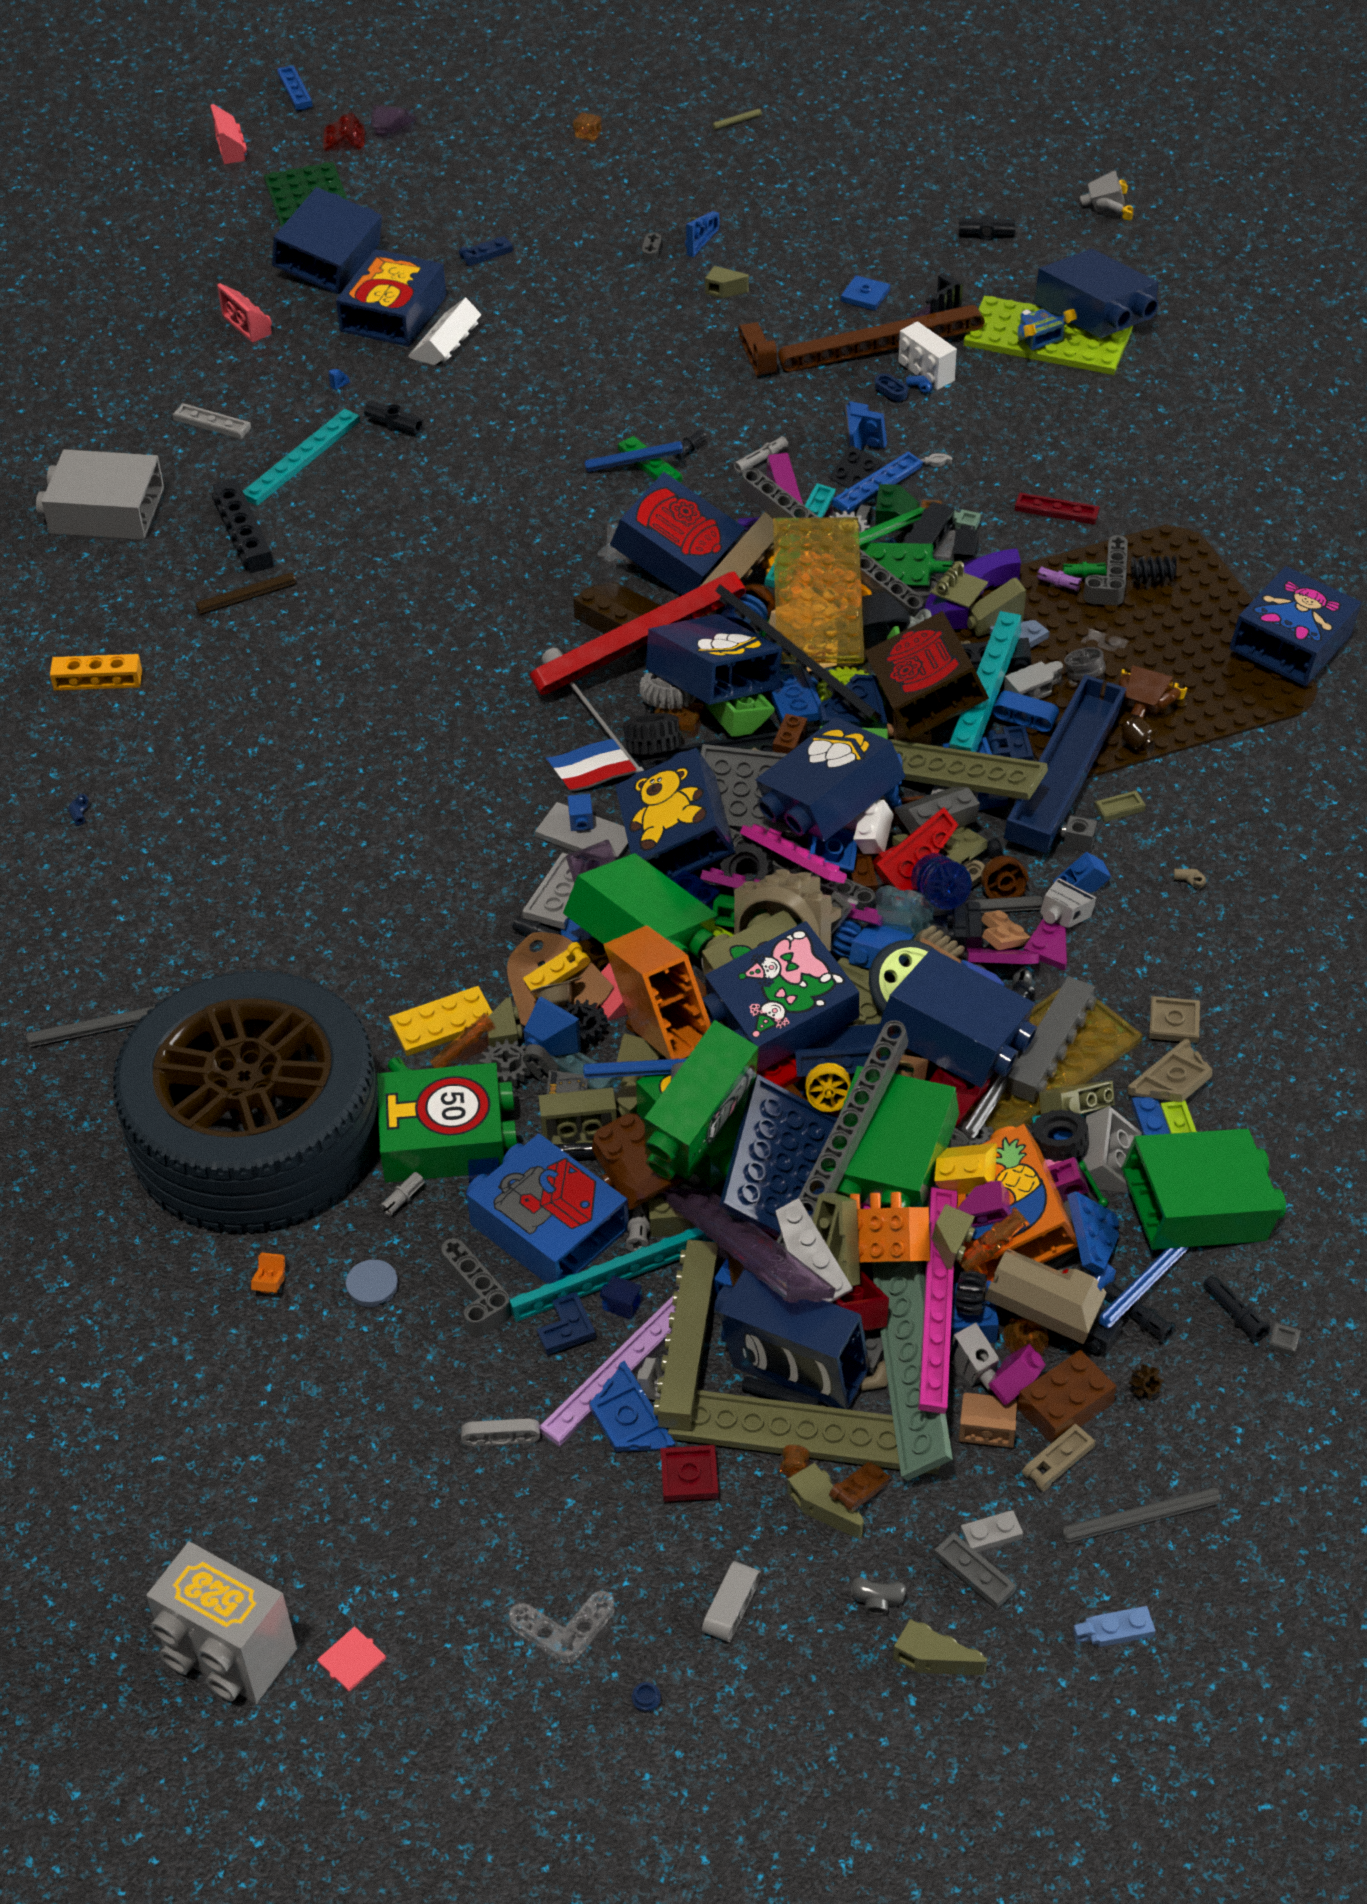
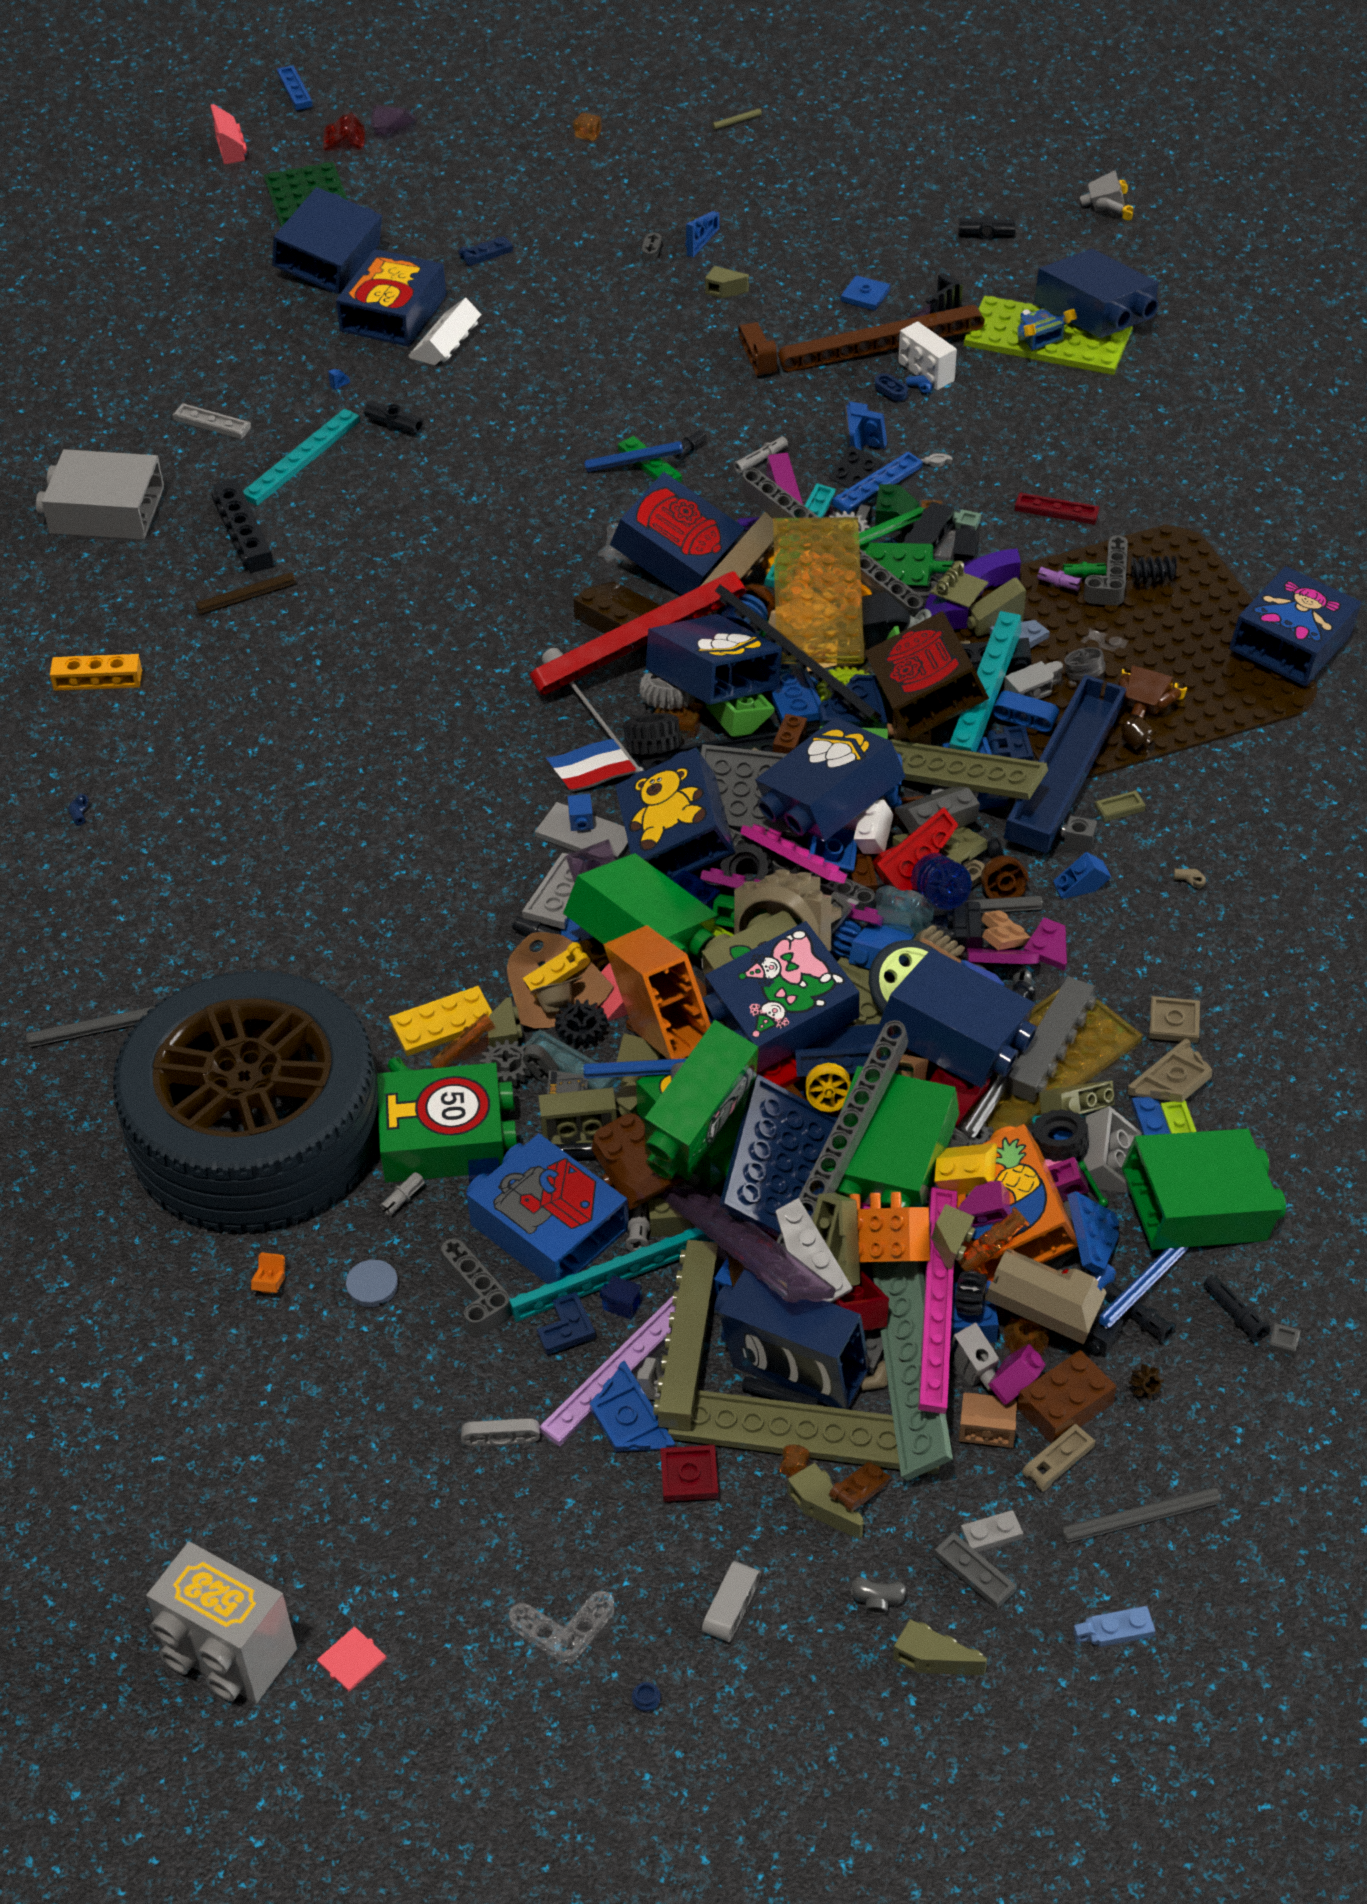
(243, 314): coral slope -> none
(553, 1029): blue slope -> none
(1067, 904): light grey torso -> none

